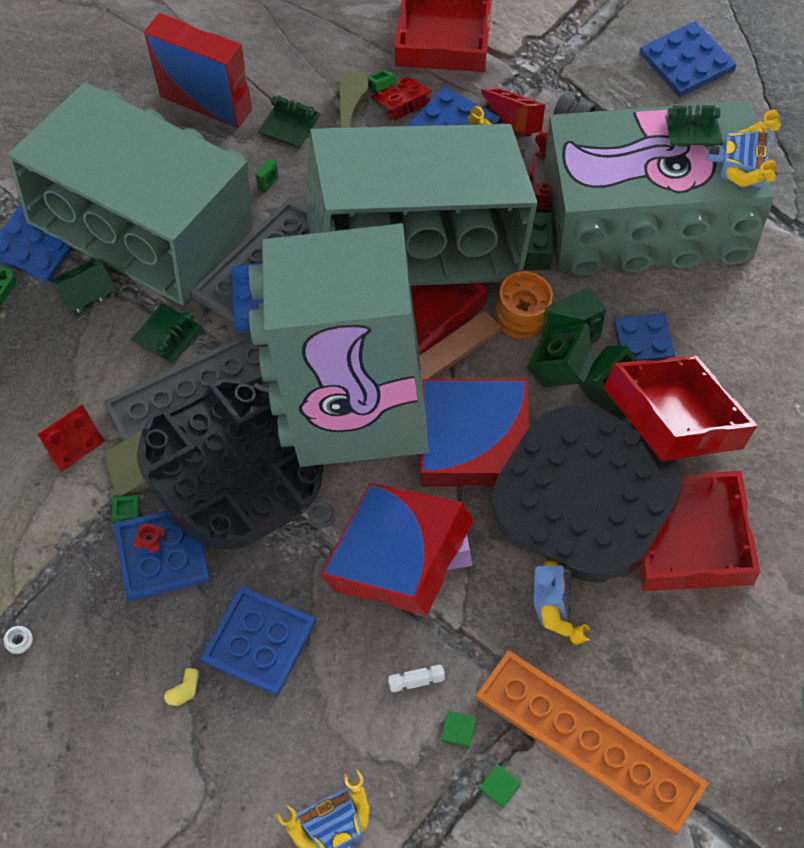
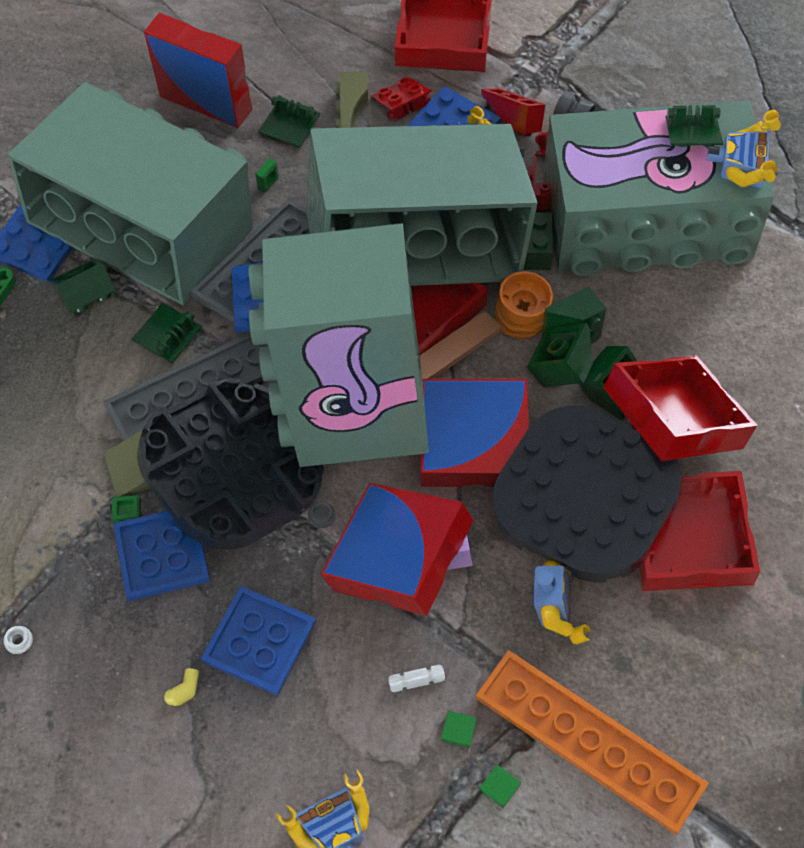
(70, 437): red hinge -> none
(149, 530): red plate -> none
(381, 80): green tile -> none
(645, 336): blue plate -> none
(687, 58): blue plate -> none

